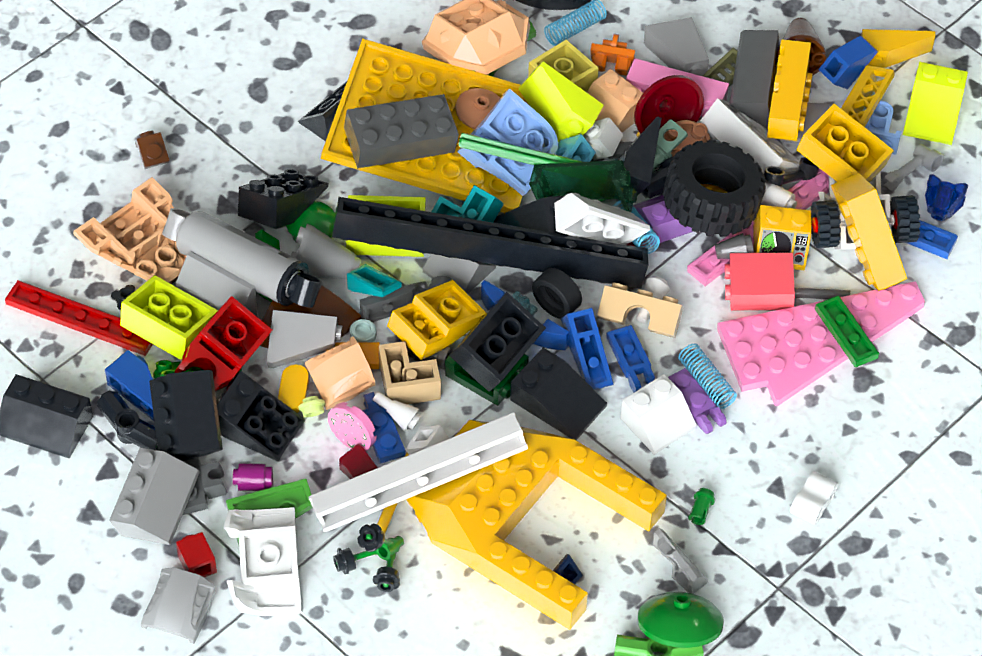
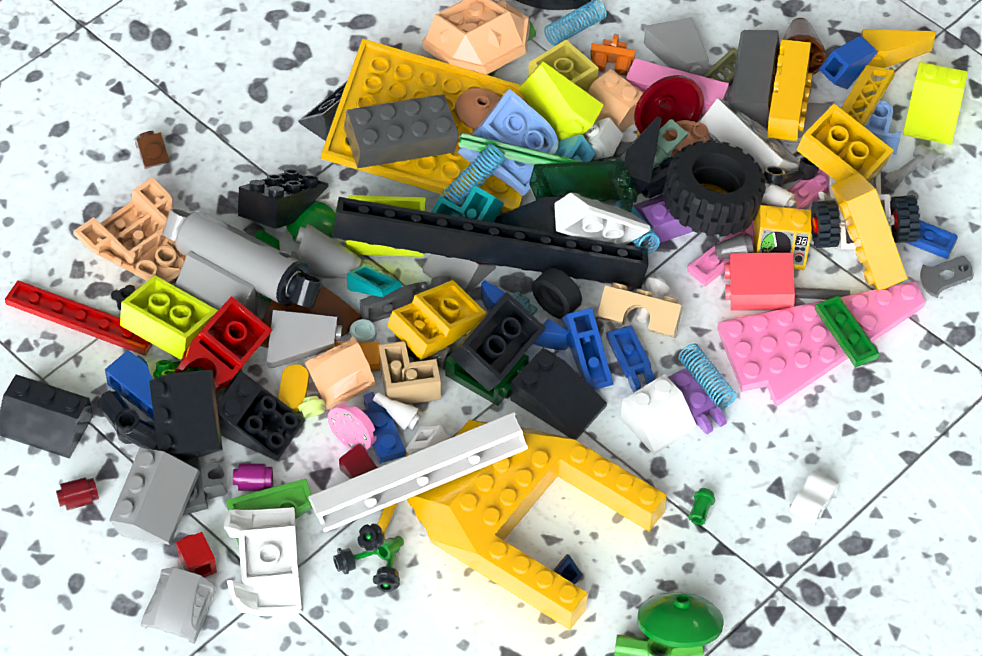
(77, 493): none -> dark red brick
(455, 195): none -> medium azure piece
(683, 571): light grey slope -> none
(934, 284): none -> dark grey piece
(944, 198): clear blue brick -> none

